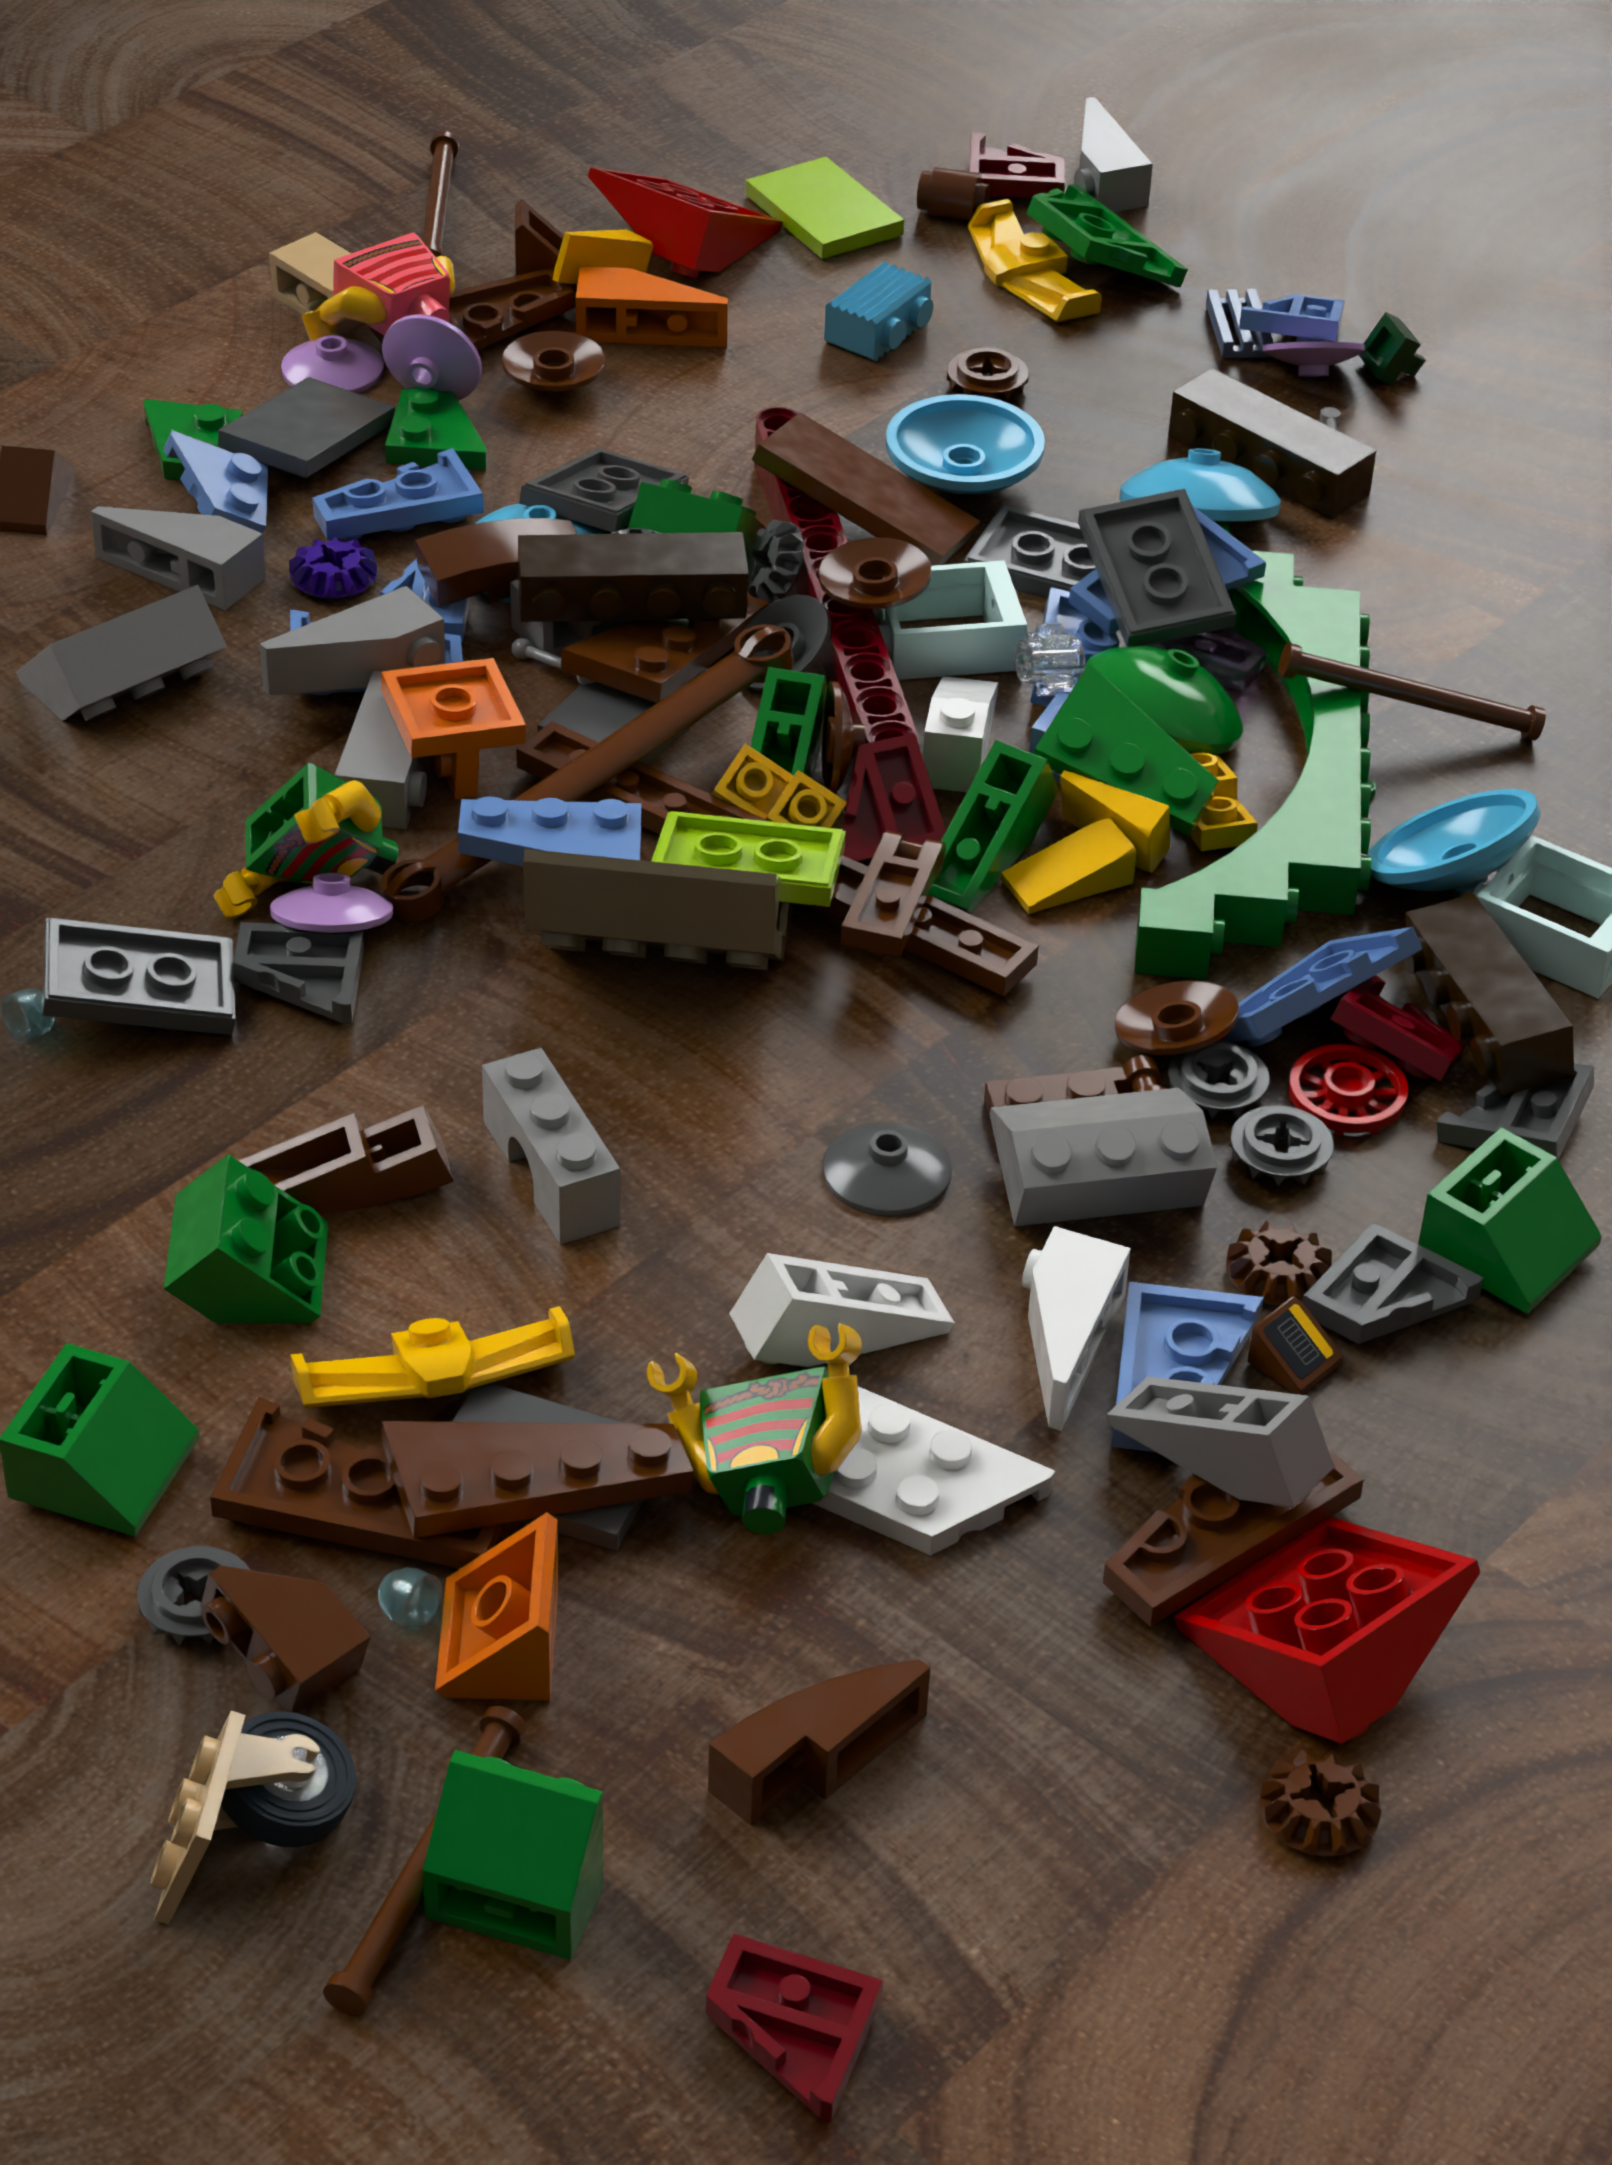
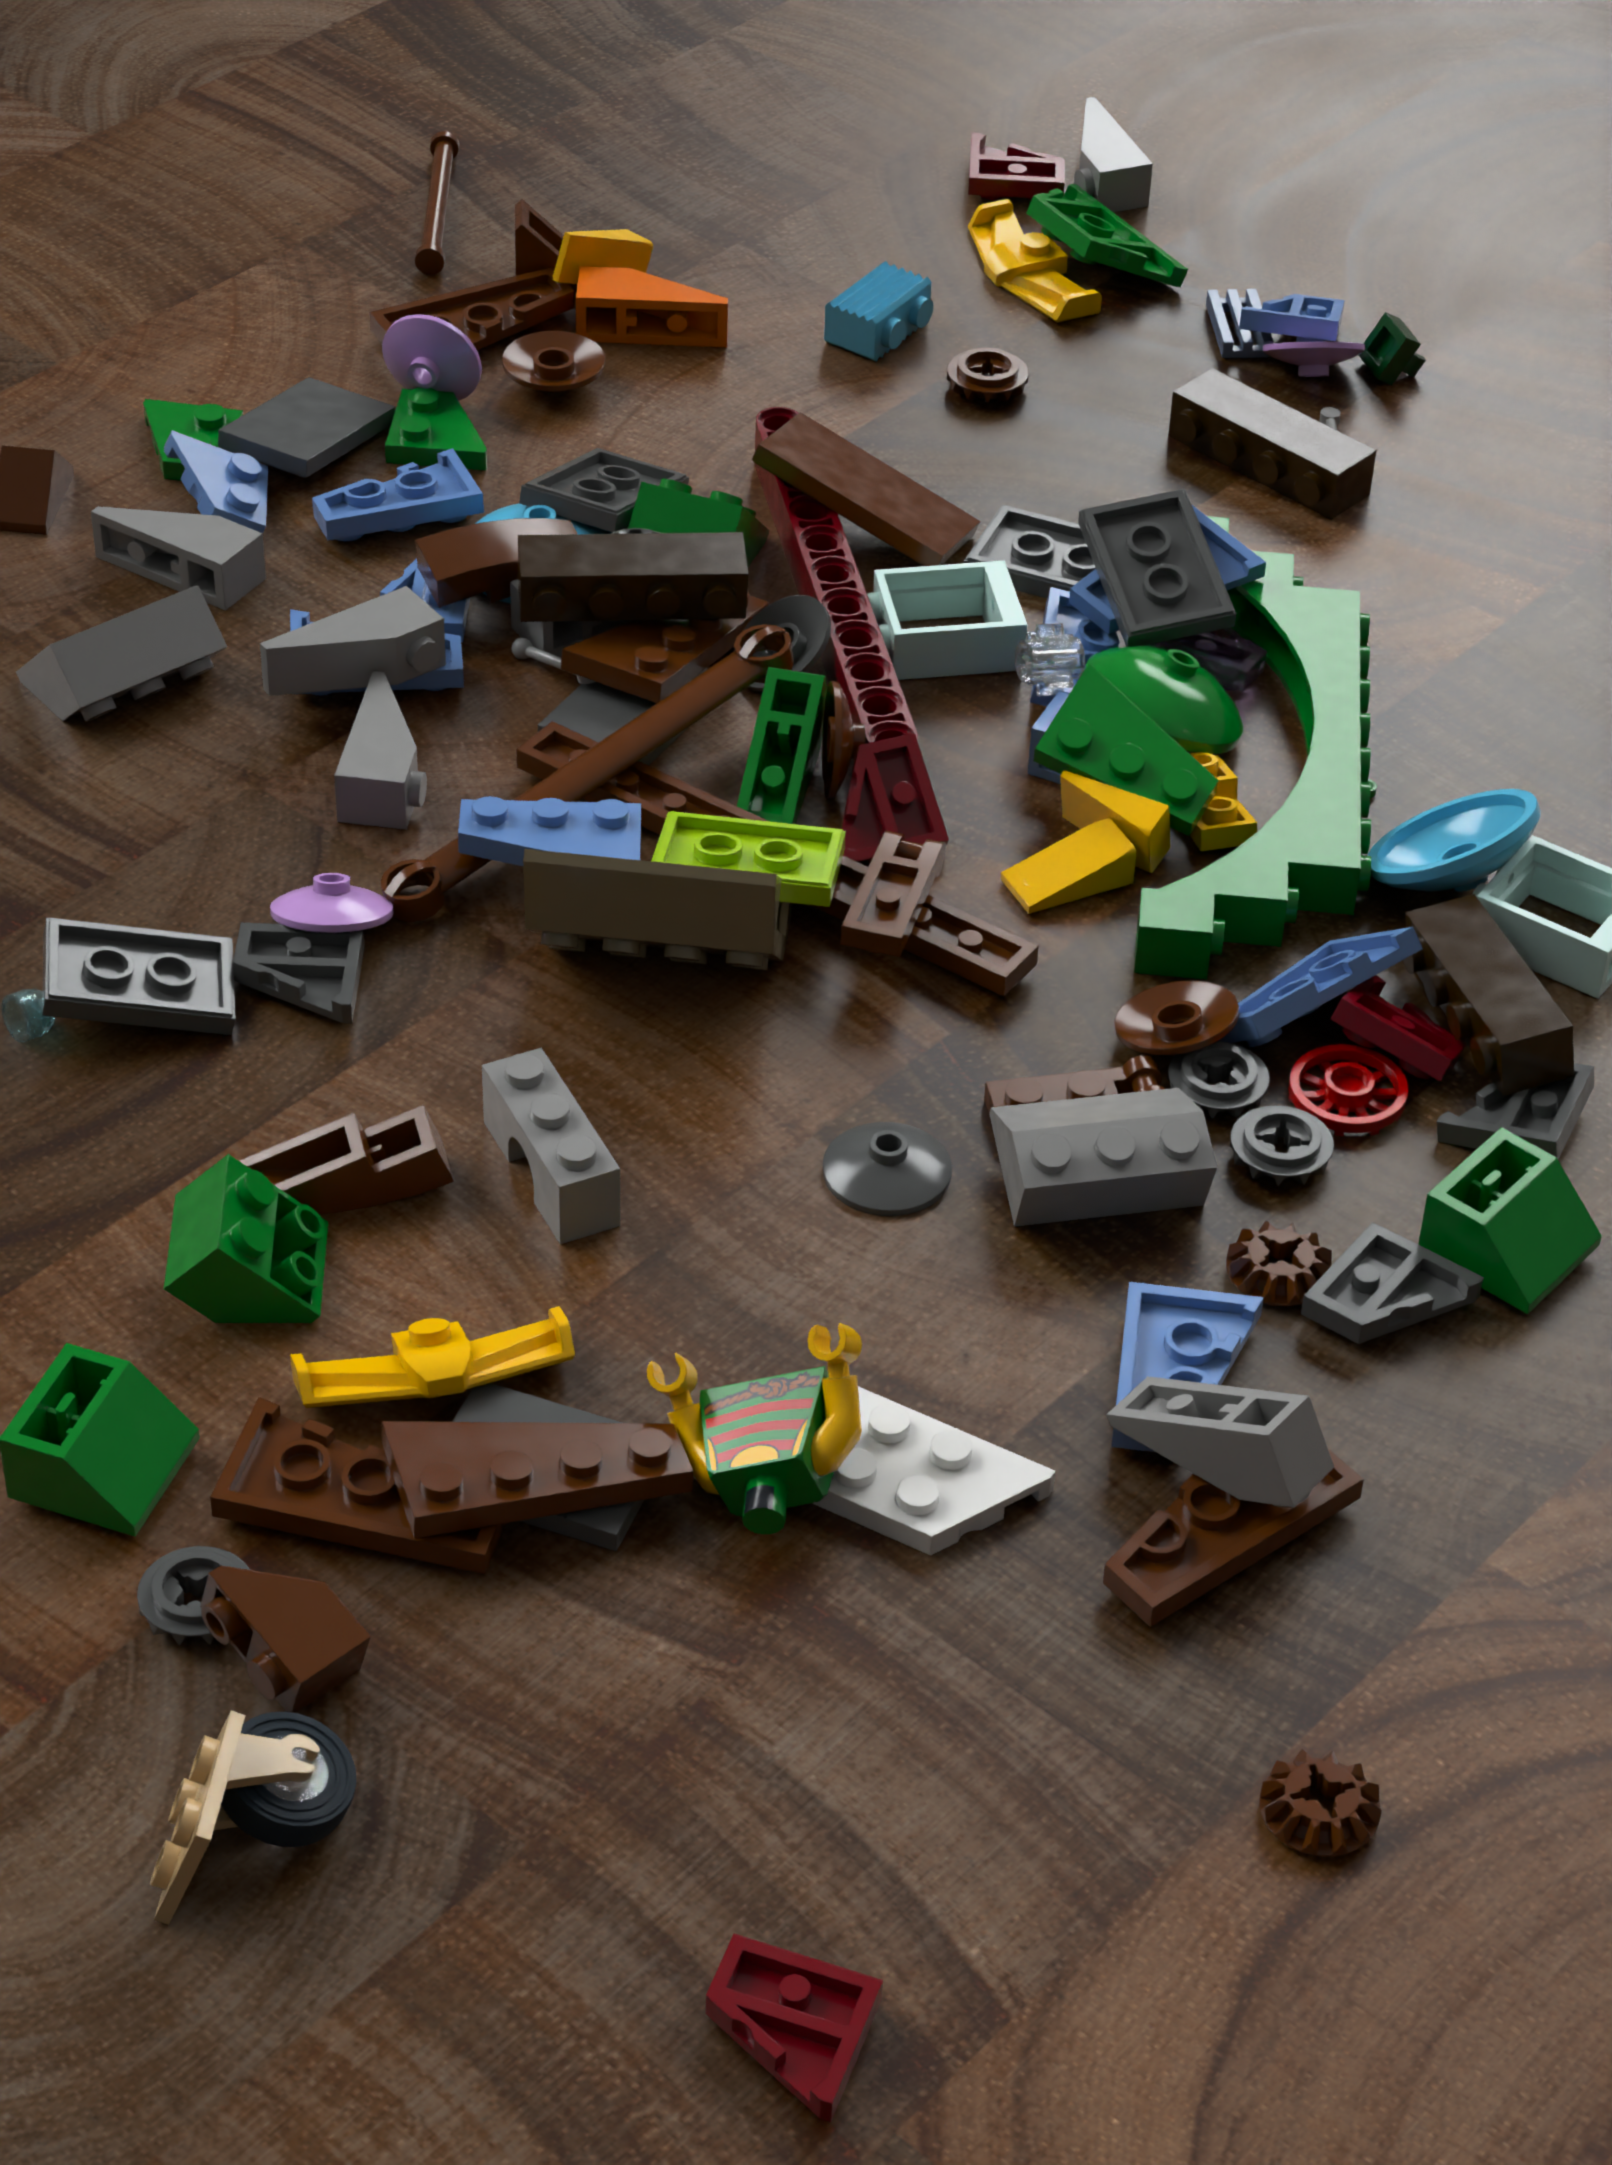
(305, 275): tan brick -> none
(305, 831): torso -> none
(317, 571): dark purple gear -> none
(336, 362): lavender dish -> none
(351, 1989): reddish brown bar -> none
(385, 286): torso -> none
(410, 1597): clear light blue hinge -> none
(452, 715): orange bracket -> none
(502, 1619): orange slope -> none
(515, 1854): green slope -> none
(684, 223): red slope -> none
(776, 545): dark grey gear -> none
(776, 794): yellow slope -> none
(797, 1293): white slope -> none
(816, 1737): reddish brown slope -> none
(824, 207): lime tile -> none
(875, 573): reddish brown dish -> none
(951, 193): reddish brown brick -> none
(958, 731): white slope -> none
(965, 443): medium azure dish -> none
(993, 824): green slope -> none
(1072, 1304): white slope -> none
(1212, 485): medium azure dish -> none
(1293, 1348): slope -> none
(1332, 1623): red slope -> none
(1528, 721): reddish brown bar -> none

